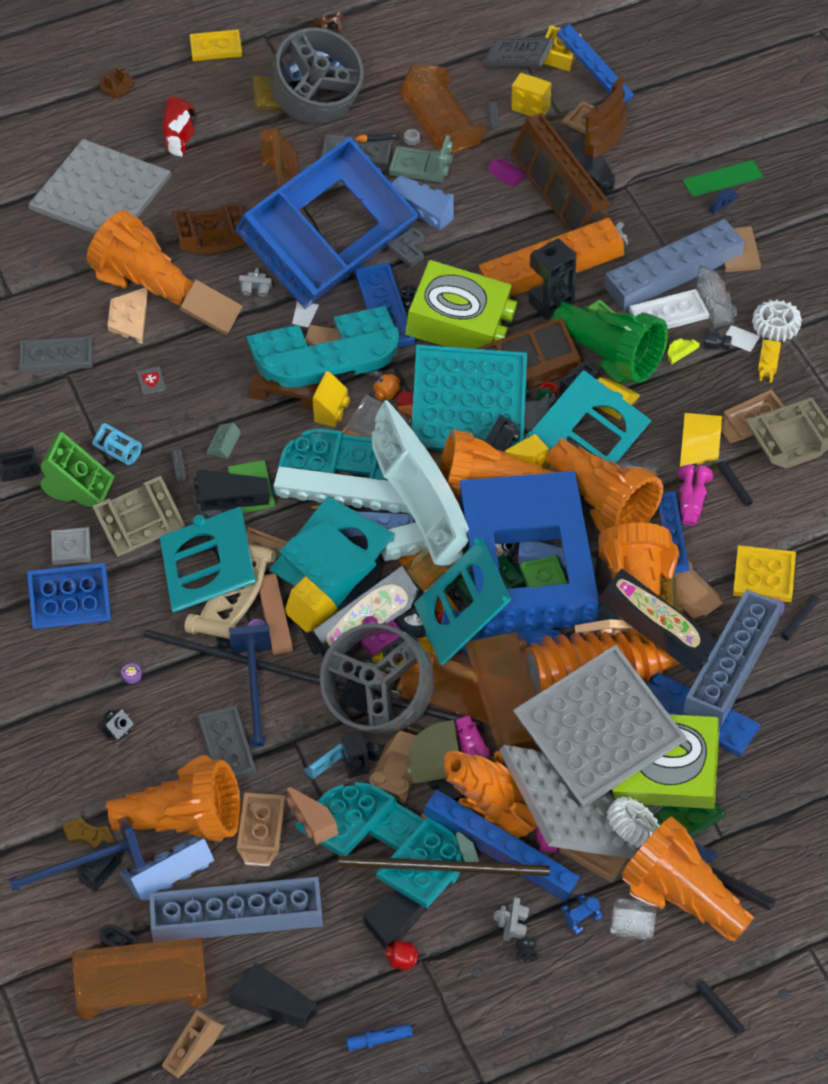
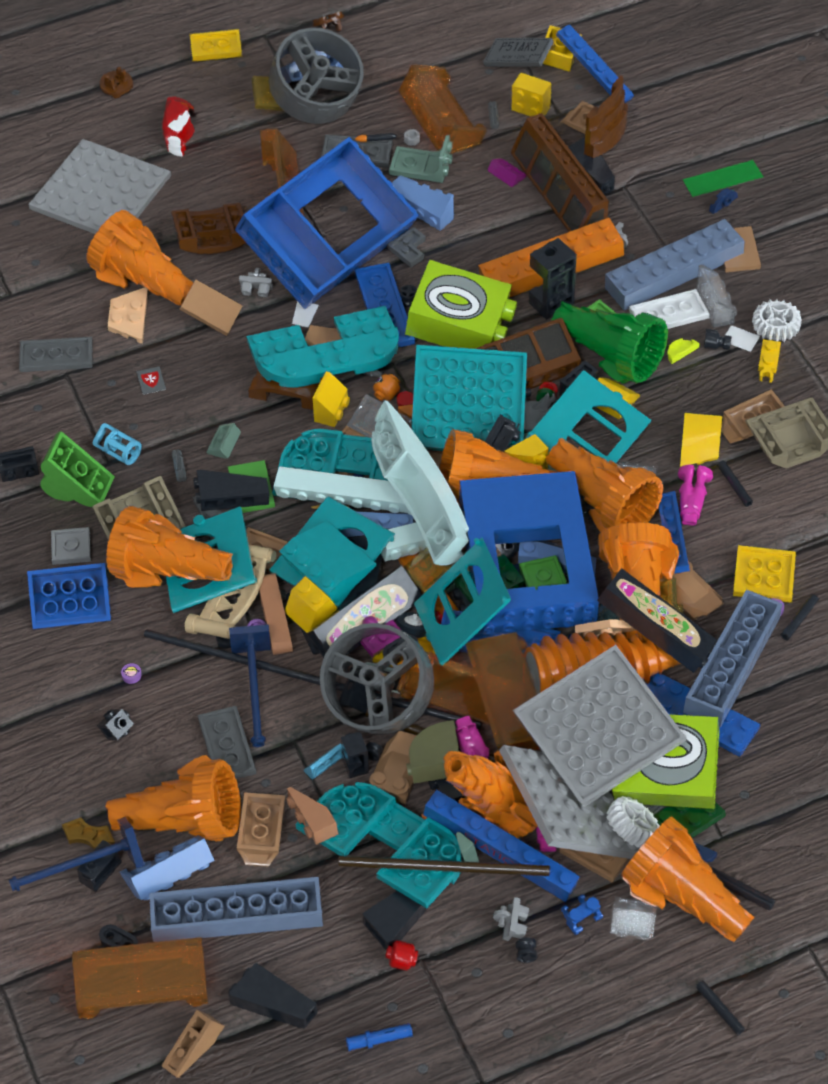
(151, 546): none -> orange cone

